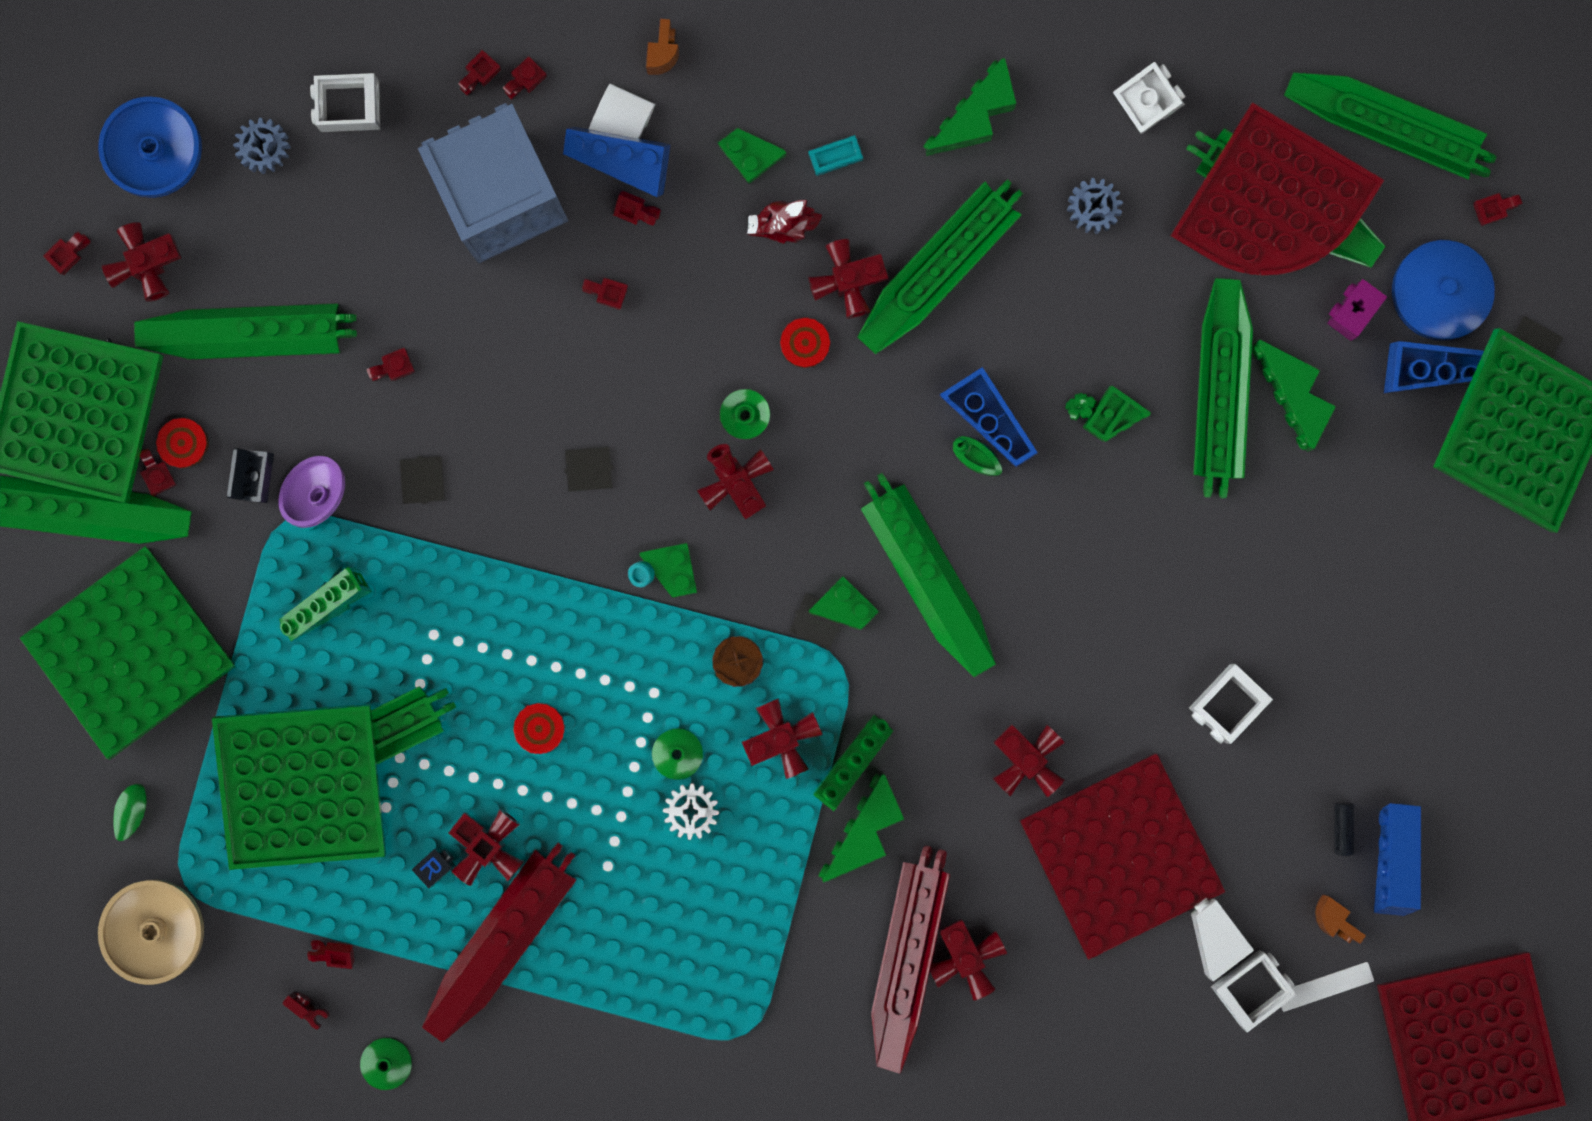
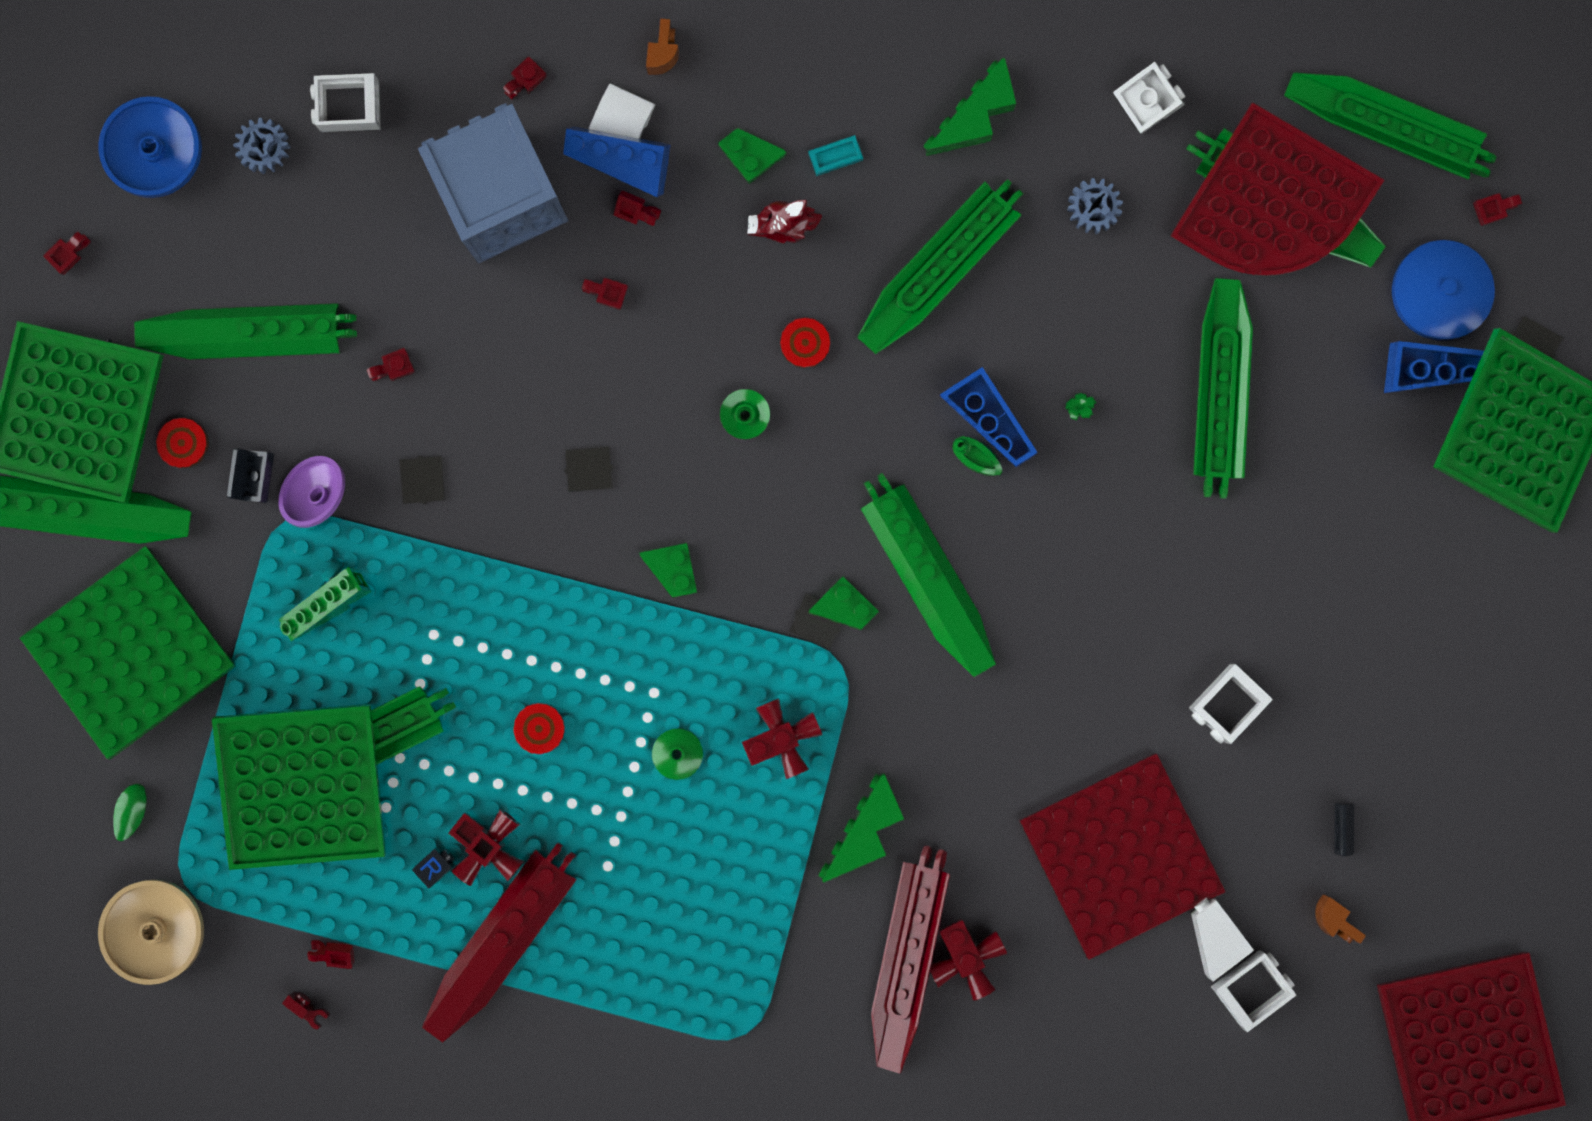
(143, 261): dark red brick -> none
(157, 475): dark red plate -> none
(398, 1061): green dish -> none
(481, 70): dark red plate -> none
(641, 574): teal tile -> none
(702, 811): white gear -> none
(735, 480): dark red brick -> none
(737, 661): reddish brown tile -> none
(849, 278): dark red brick -> none
(853, 762): green slope -> none
(1028, 760): dark red brick -> none
(1114, 414): green wing -> none
(1292, 384): green slope -> none
(1329, 985): white sticker -> none
(1366, 299): magenta brick -> none
(1399, 861): blue wedge -> none

